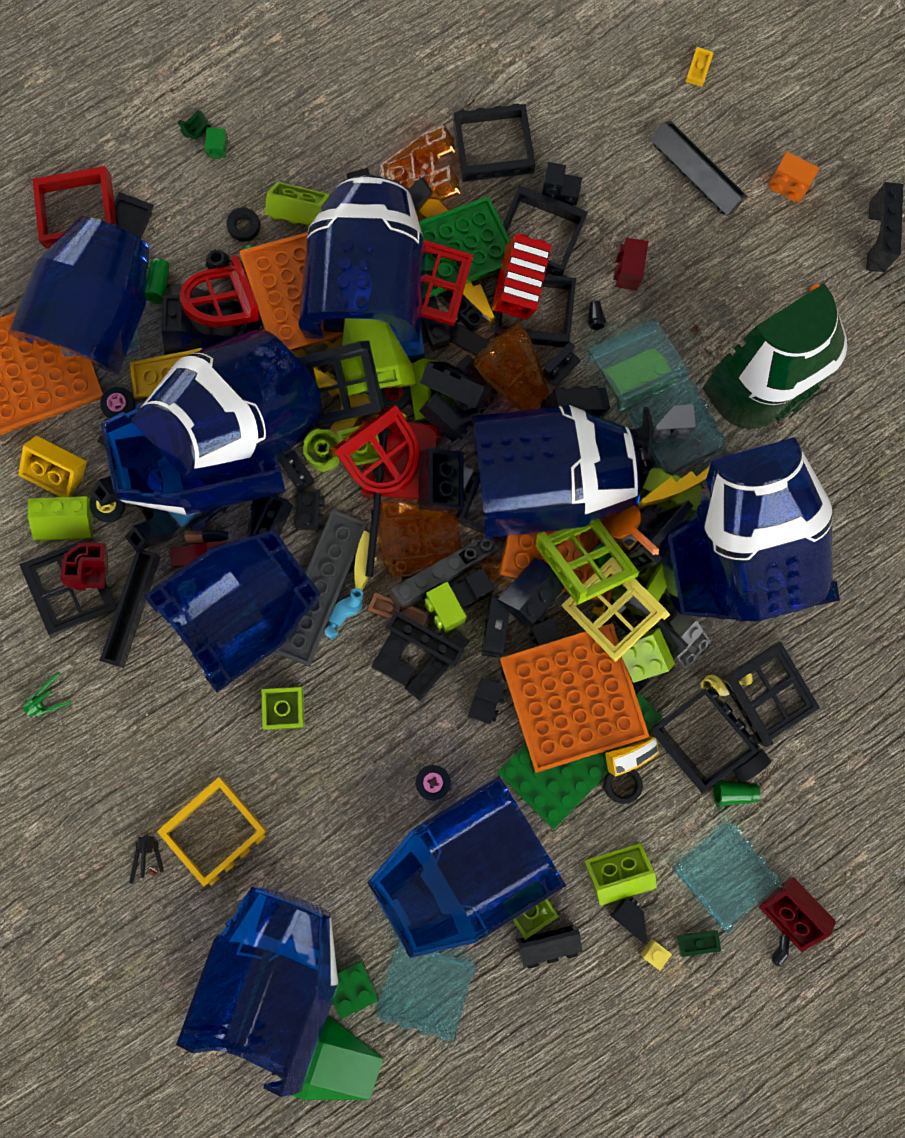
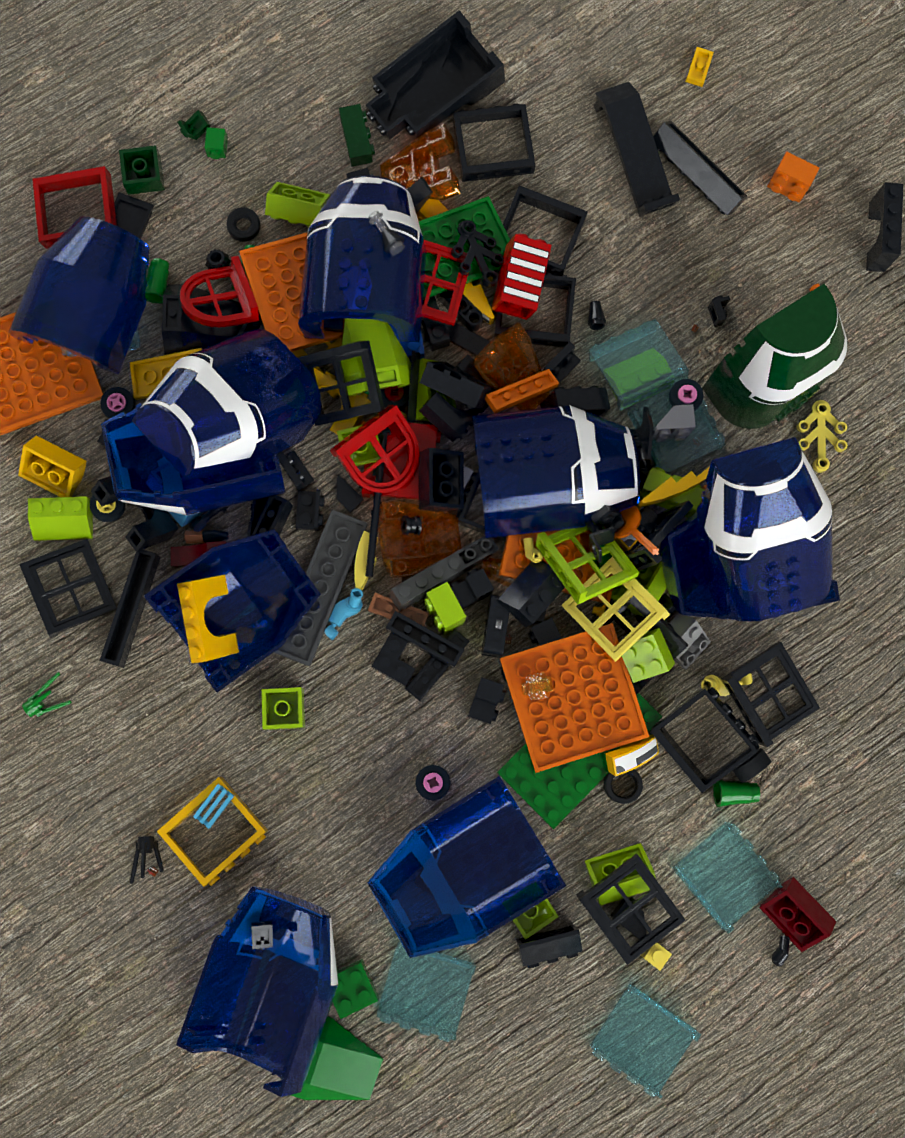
(85, 566): dark red brick -> none
(141, 170): none -> dark green brick
(193, 599): none -> yellow arch
(202, 820): none -> medium azure tile
(262, 935): none -> bracket
(320, 439): lime brick -> none
(347, 495): none -> black tile
(356, 135): none -> dark green brick
(391, 240): none -> piece
(411, 525): none -> black wheel
(413, 390): none -> black sticker
(434, 80): none -> black panel
(477, 251): none -> black plant
(521, 391): none -> orange plate
(531, 552): none -> light yellow arm
(537, 686): none -> clear yellow head
(560, 185): black brick -> none
(598, 538): none -> black bracket
(608, 926): none -> black window
(609, 517): none -> black bracket
(630, 263): dark red brick -> none
(636, 148): none -> black panel
(643, 1040): none -> clear light blue panel
(694, 396): none -> black wheel
(699, 943): dark green plate -> none
(717, 311): none -> black bracket
(822, 433): none -> light yellow plant

